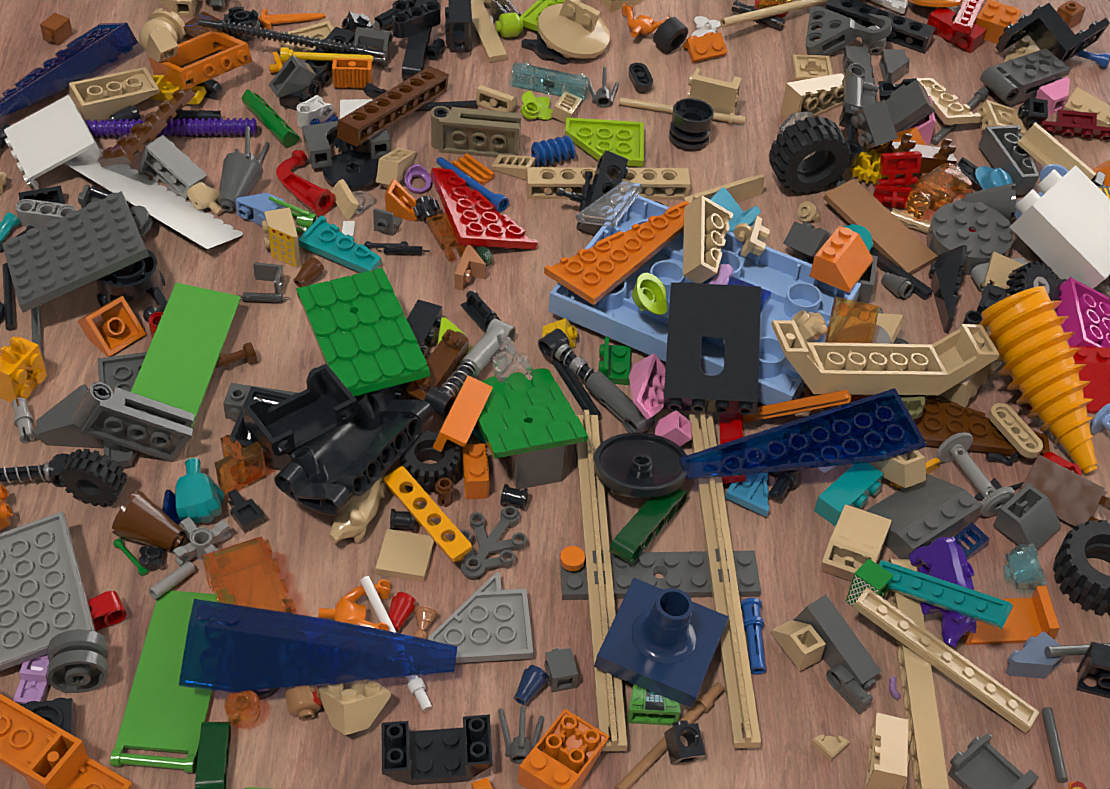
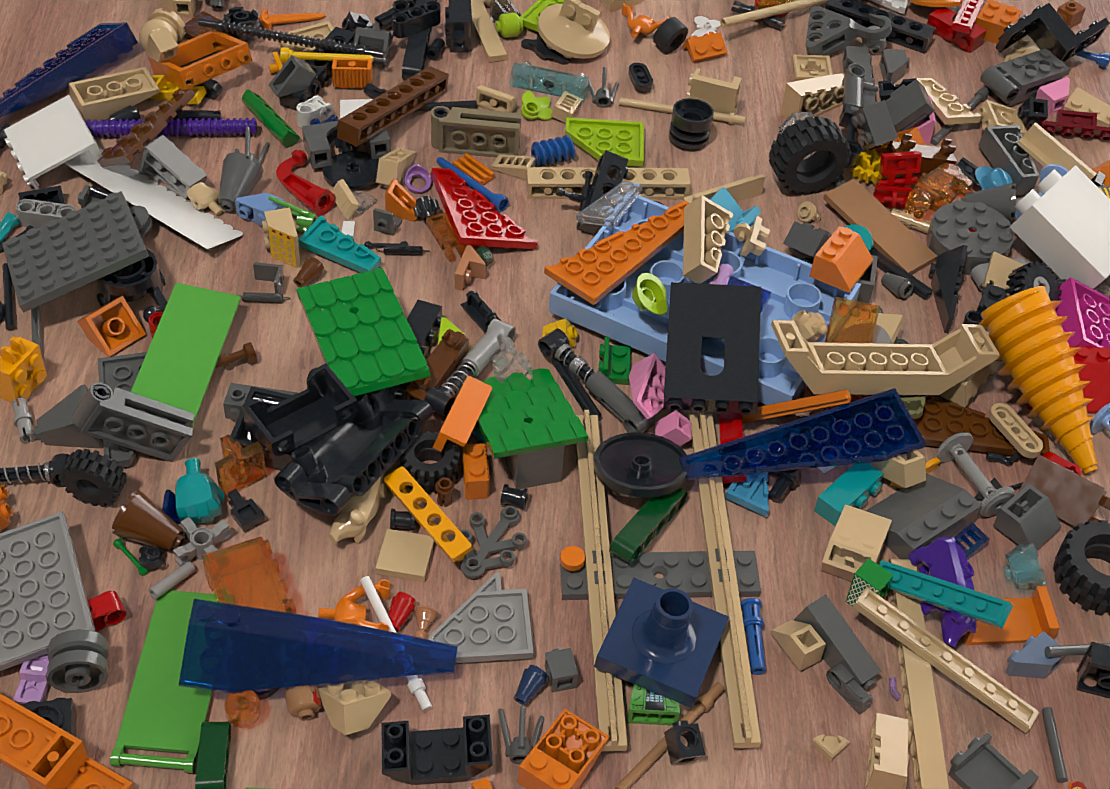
(56, 29): dark orange brick -> none

